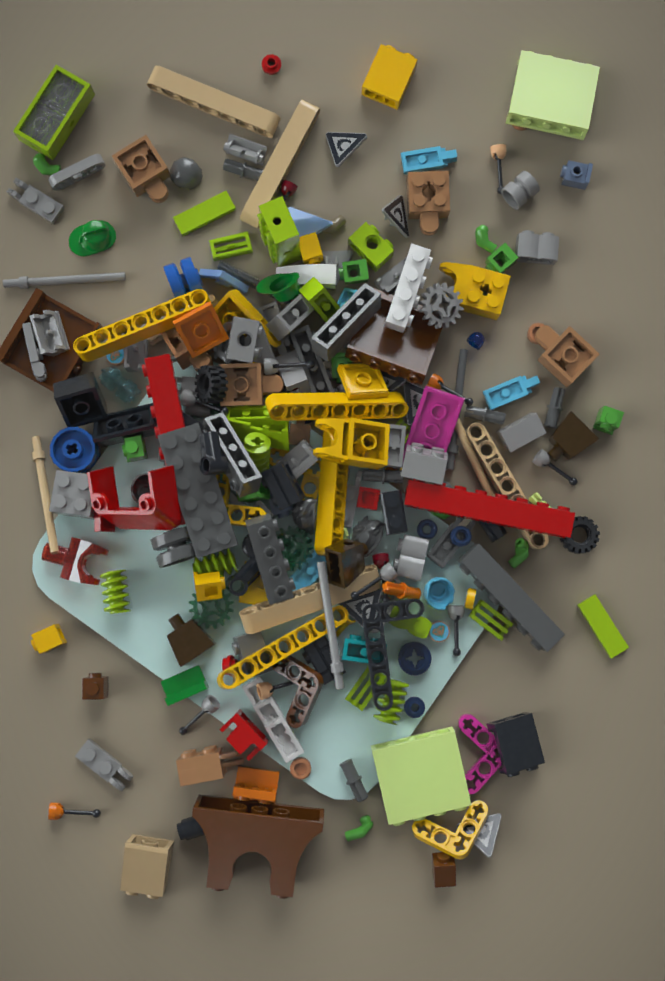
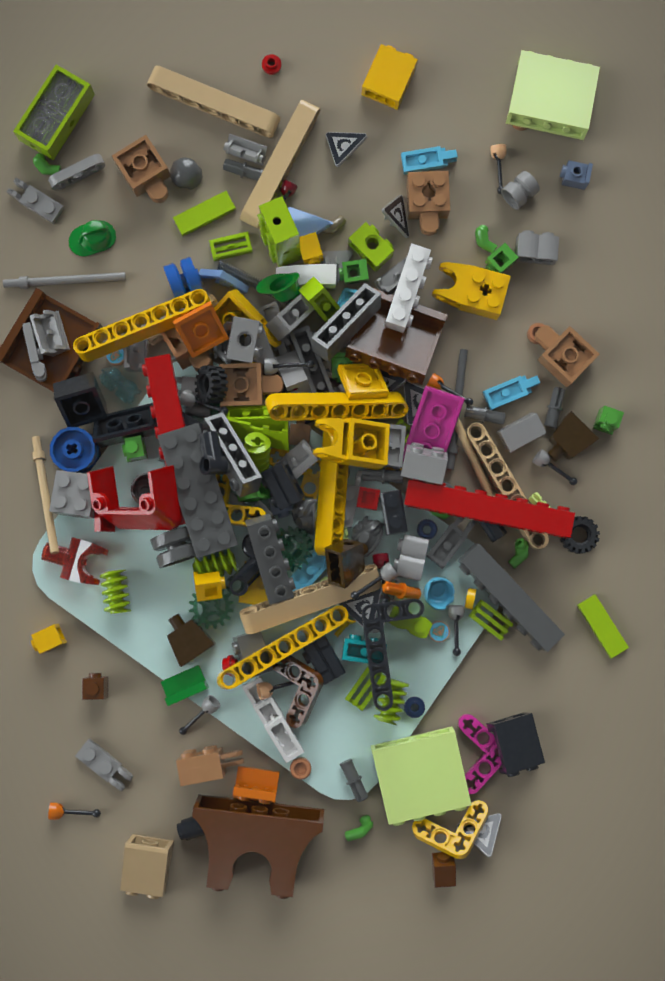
(245, 734): red panel -> none
(336, 665): light grey bar -> none
(422, 664): dark blue gear -> none
(438, 295): light grey gear -> none
(467, 536): dark blue plate -> none
(476, 340): clear blue hinge -> none

